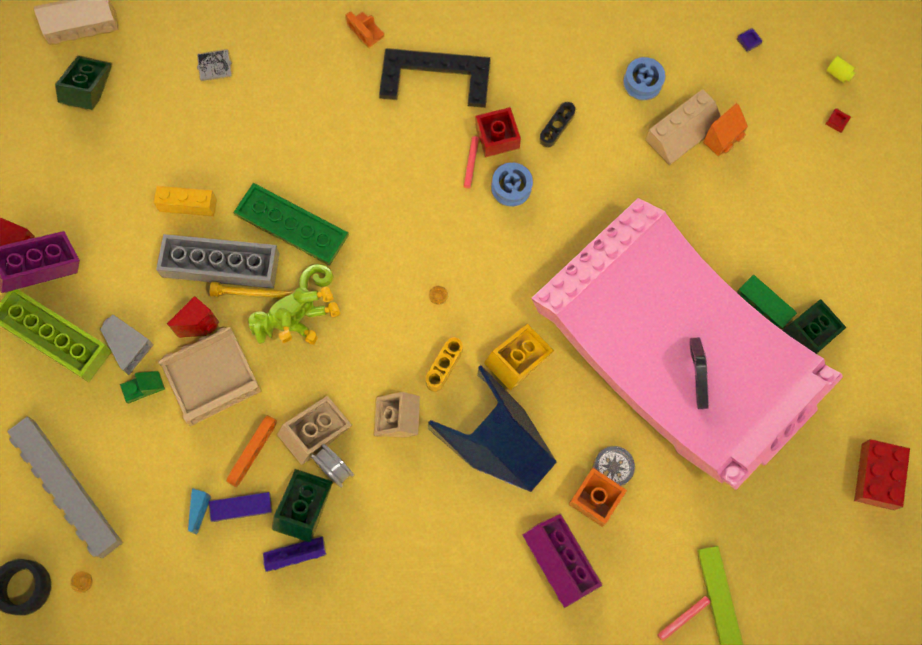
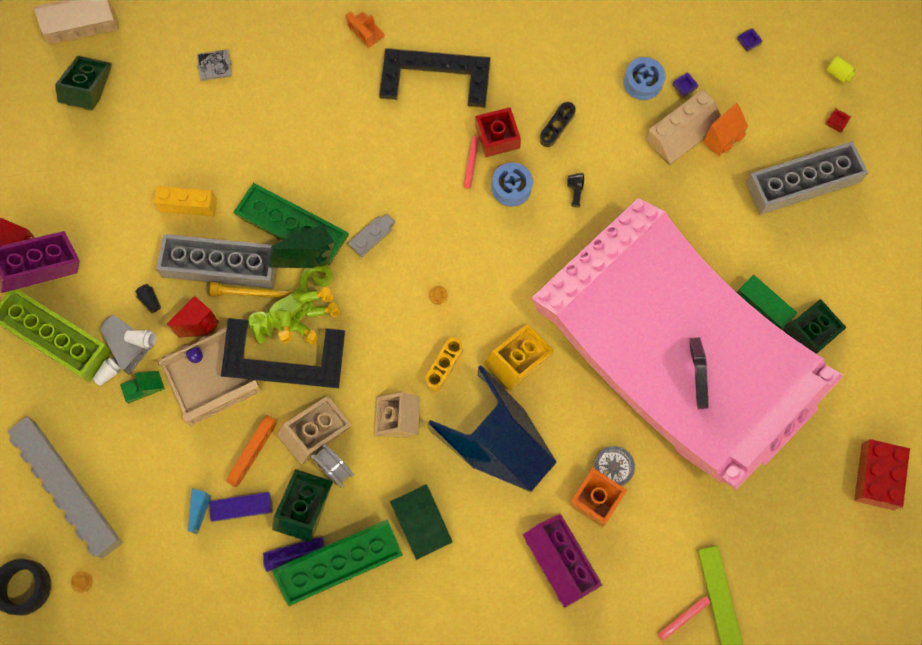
(106, 371): none -> white cone
(141, 338): none -> white cone
(148, 298): none -> black cone
(195, 355): none -> dark purple hinge
(237, 367): none -> black plate
(303, 250): none -> dark green slope
(337, 562): none -> green plate
(372, 235): none -> light grey hinge
(421, 522): none -> dark green slope
(576, 182): none -> black bar
(685, 84): none -> dark purple plate
(806, 177): none -> light grey brick

